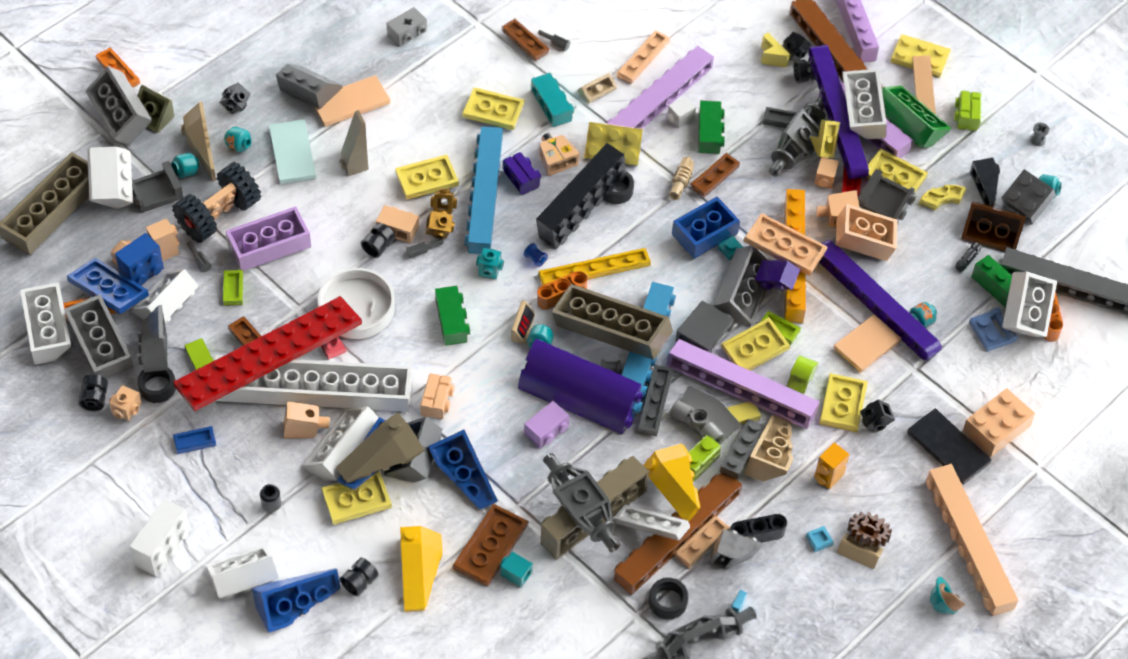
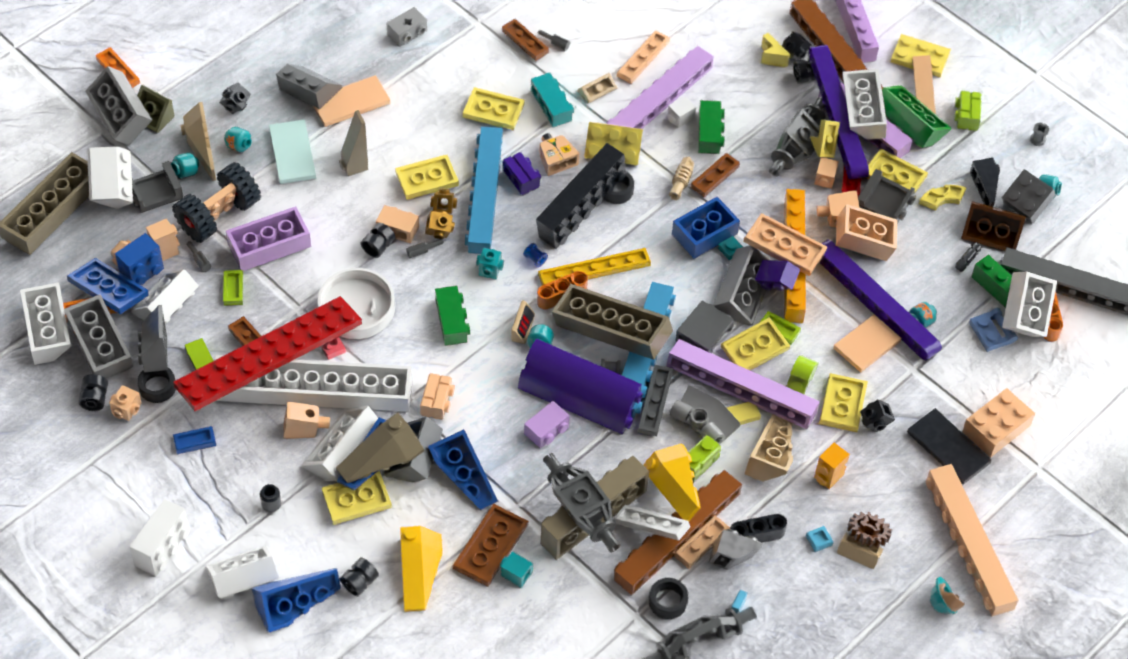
(742, 449): dark grey plate -> none
(778, 117): dark grey tile -> none

